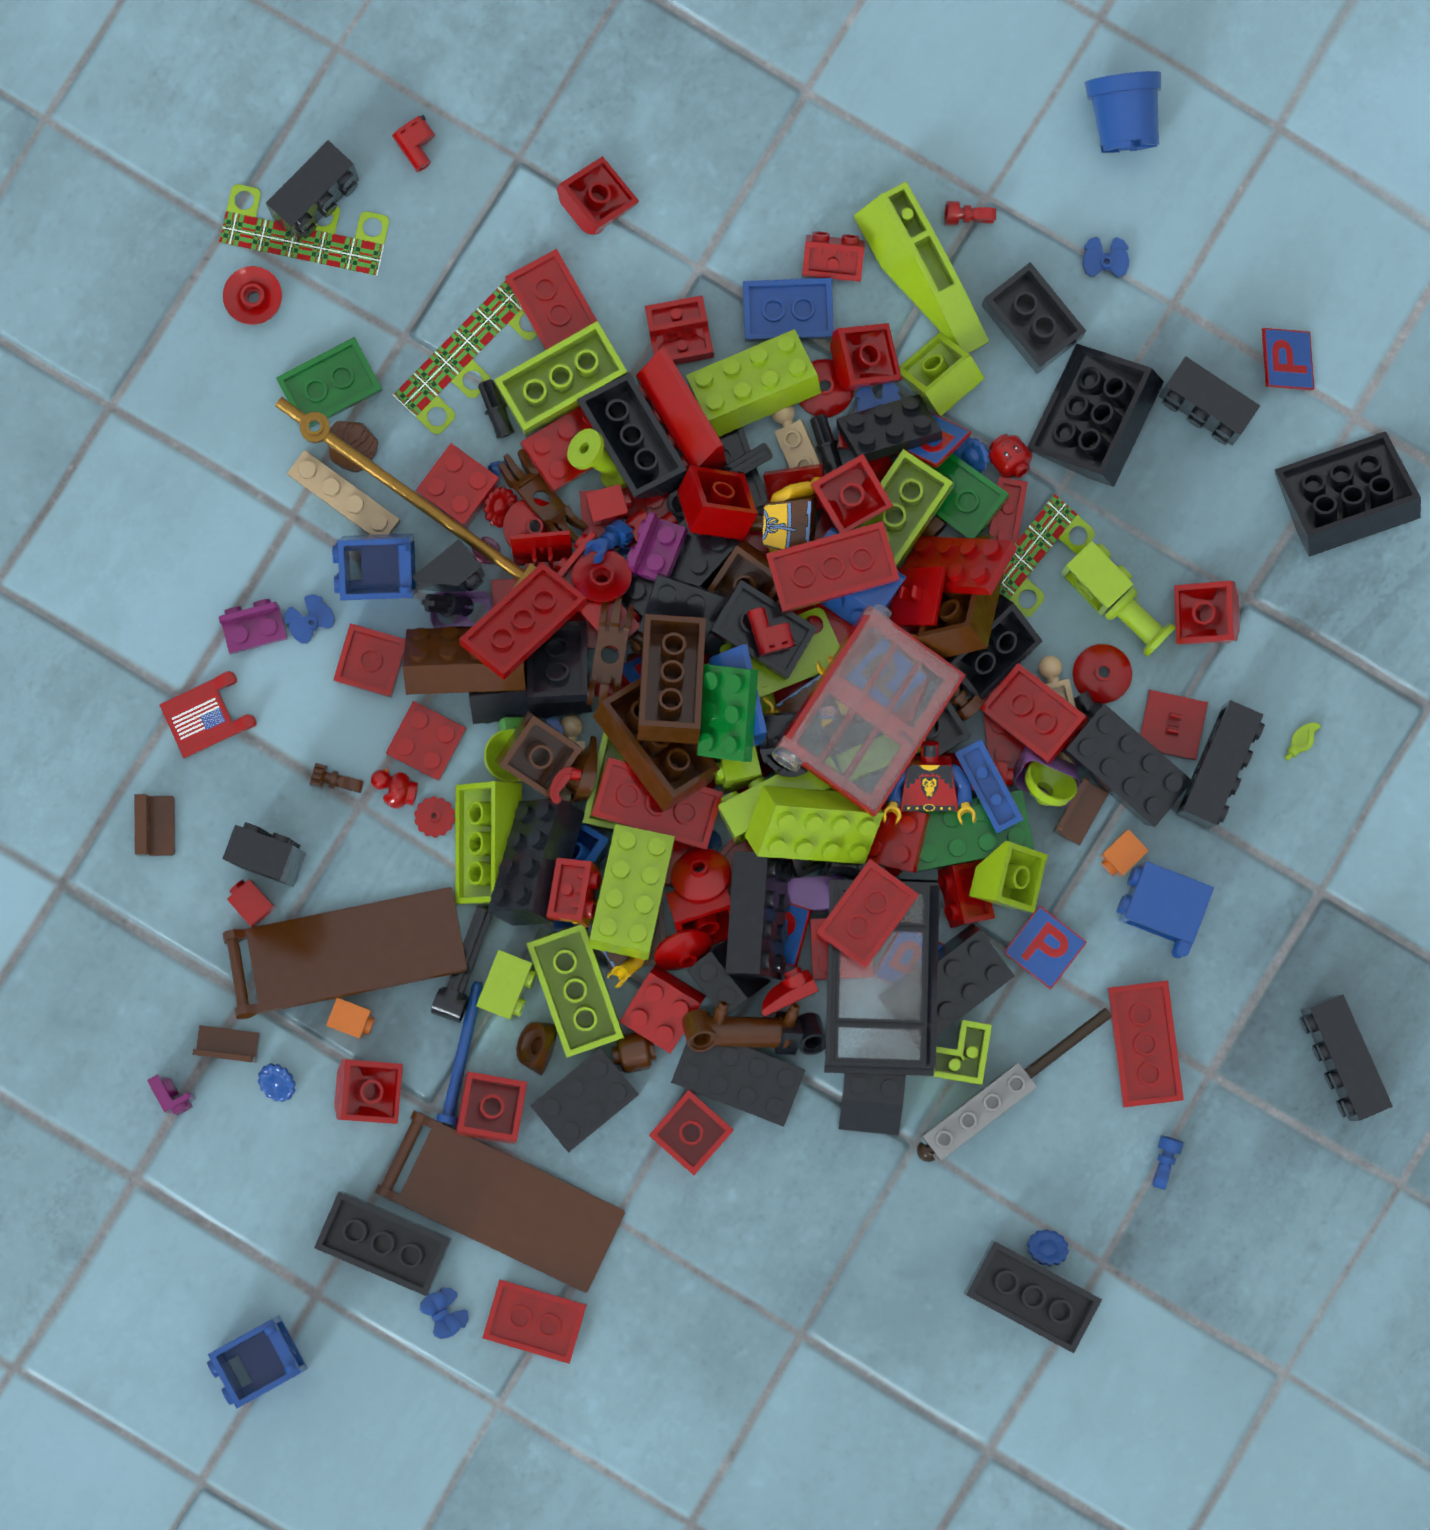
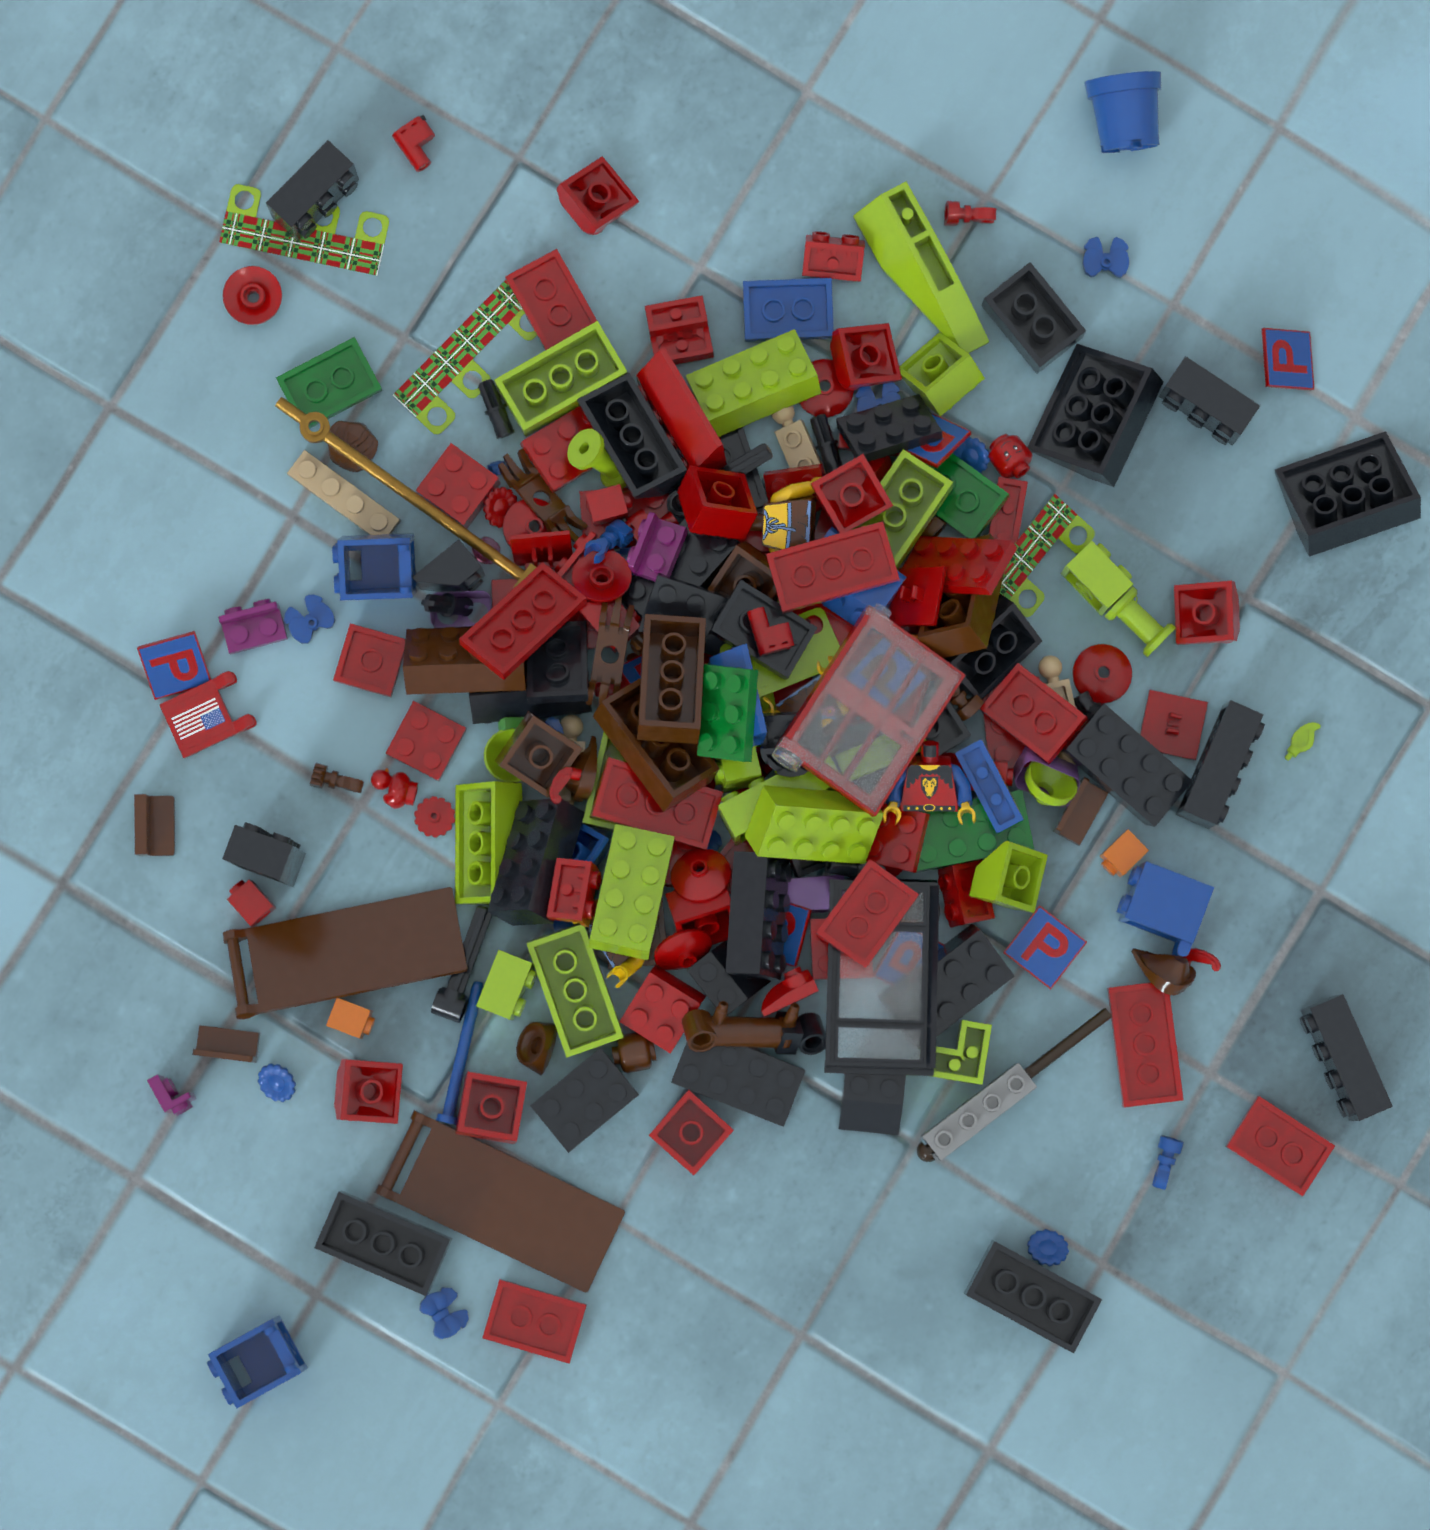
(174, 664): none -> blue piece
(1171, 972): none -> reddish brown piece
(1280, 1146): none -> red plate

